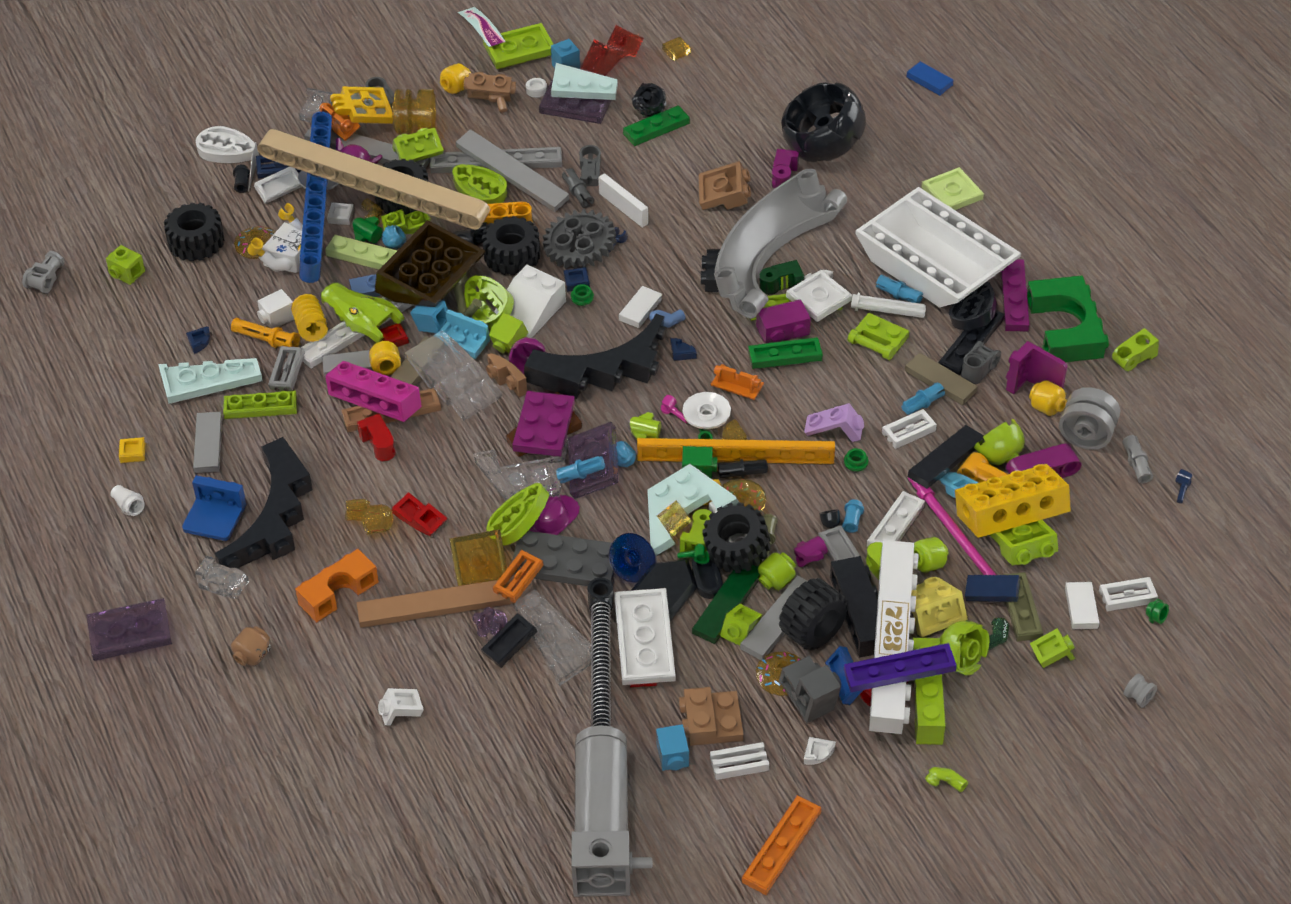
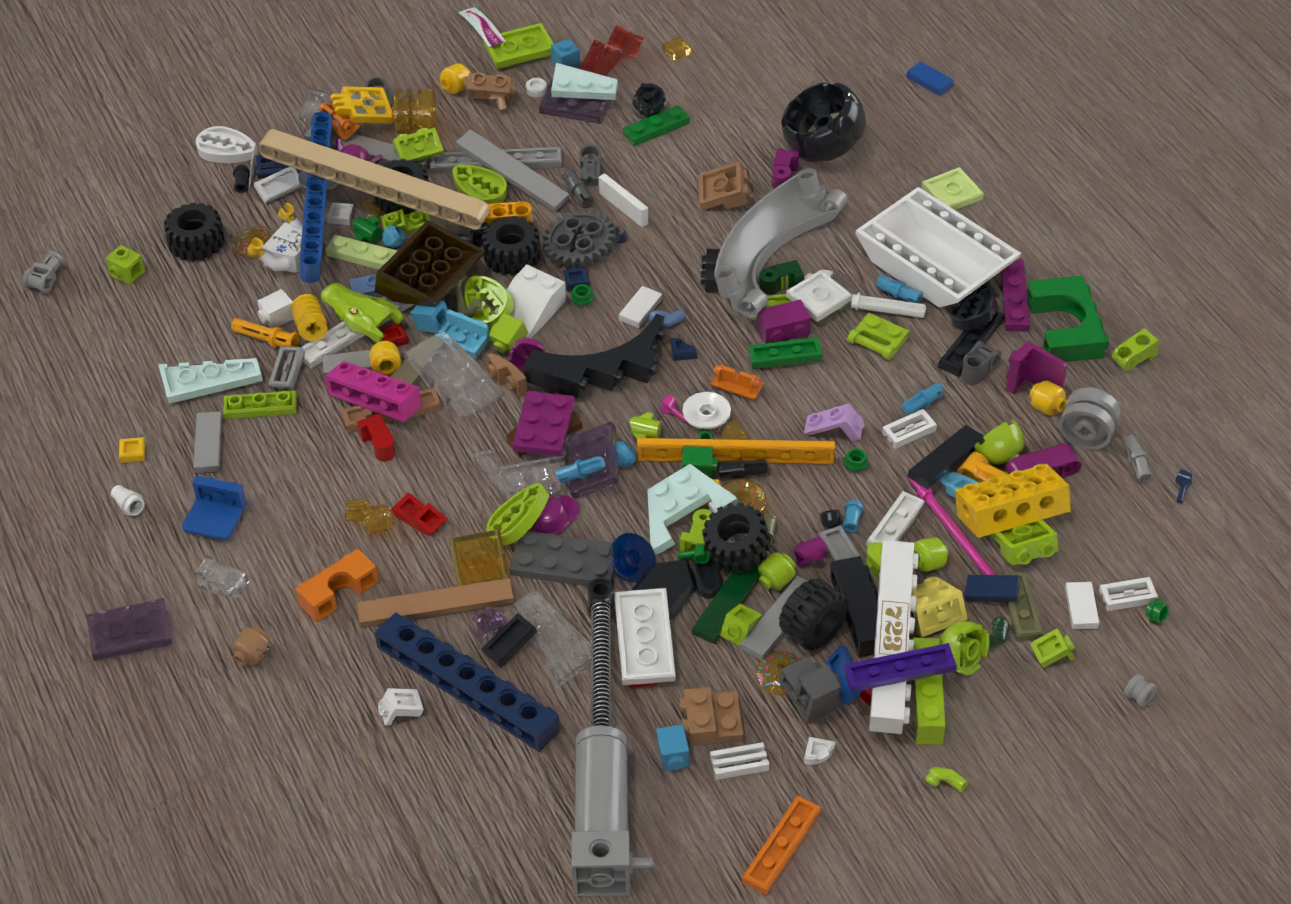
(198, 339): dark blue tile -> none
(283, 509): black arch -> none
(449, 670): none -> dark blue brick
(523, 584): orange tile -> none
(674, 518): clear yellow plate -> none
(931, 372): dark tan tile -> none

